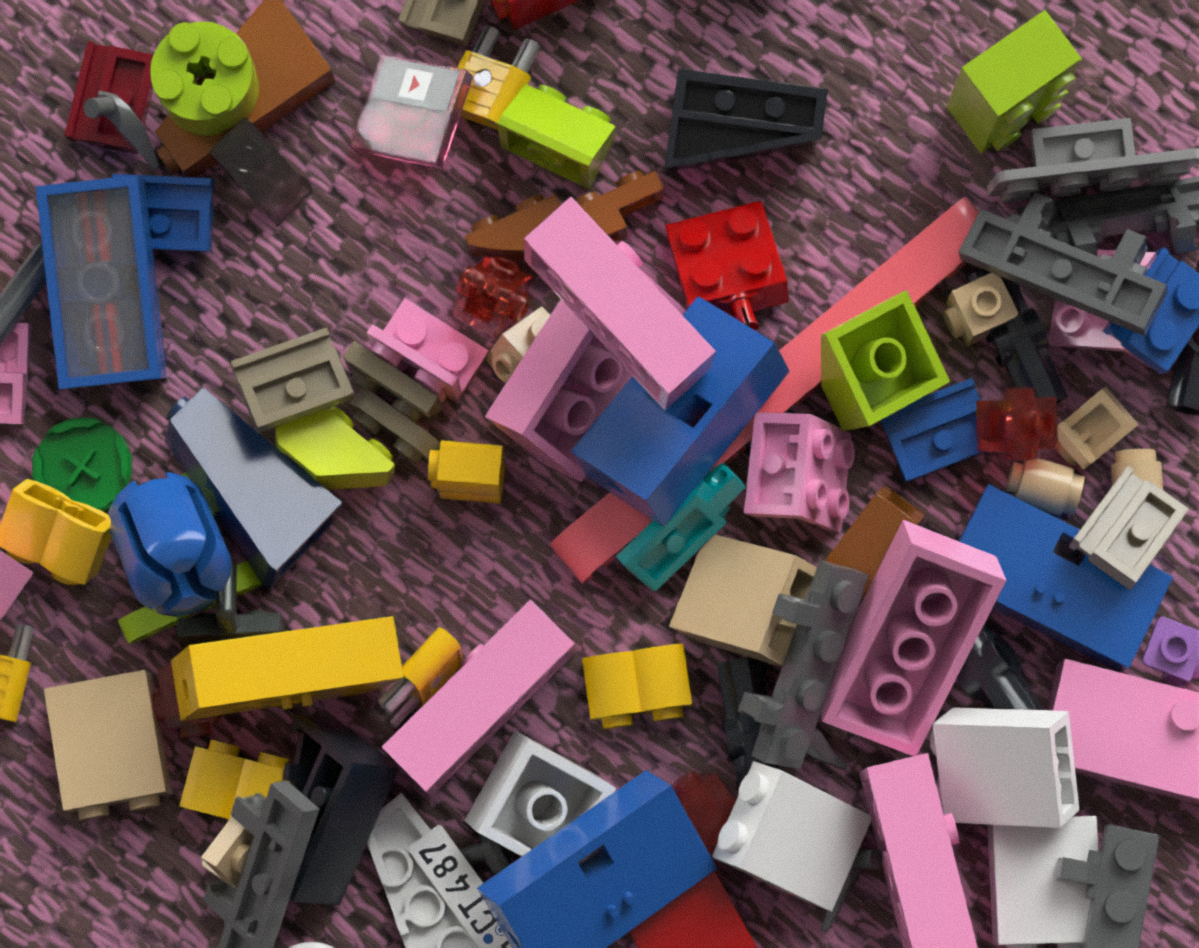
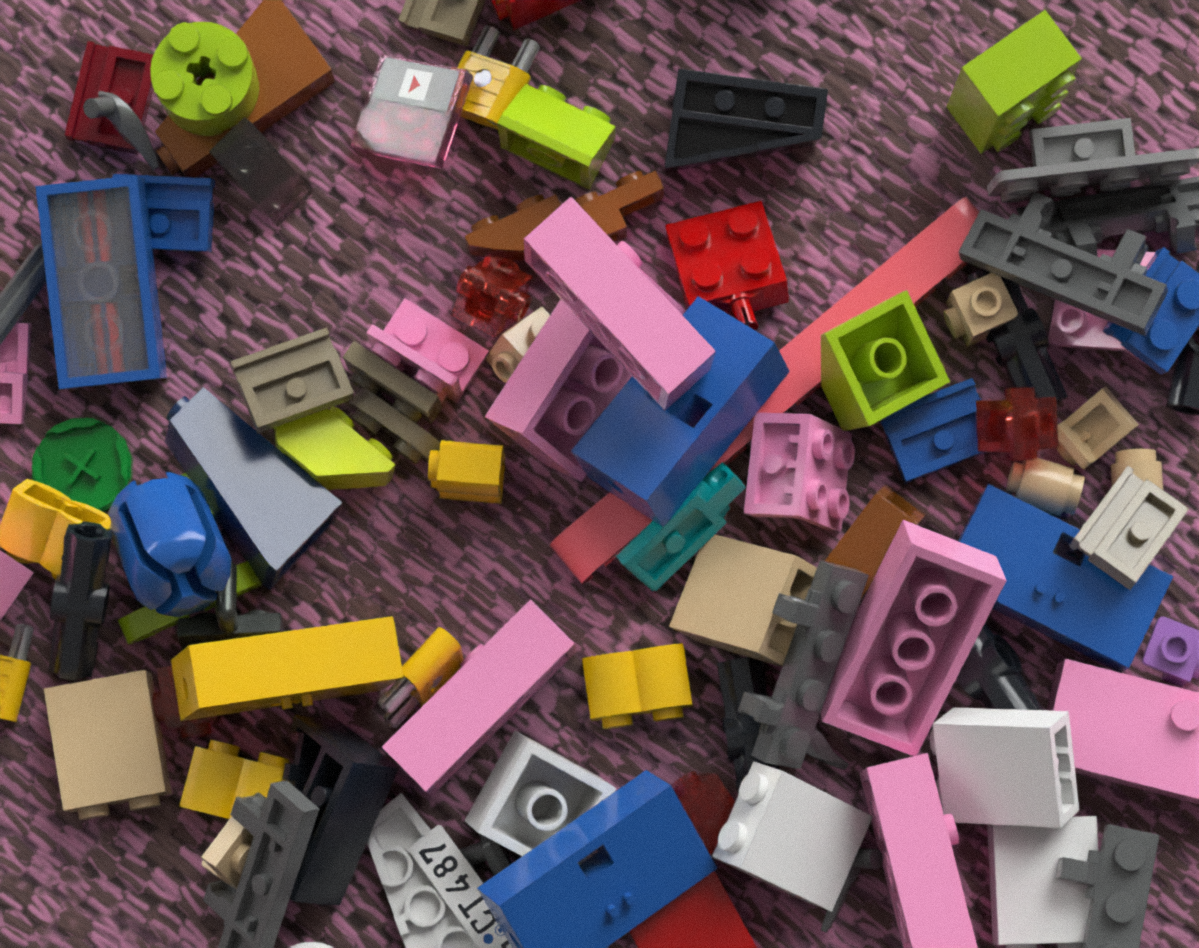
(80, 600): none -> black piece

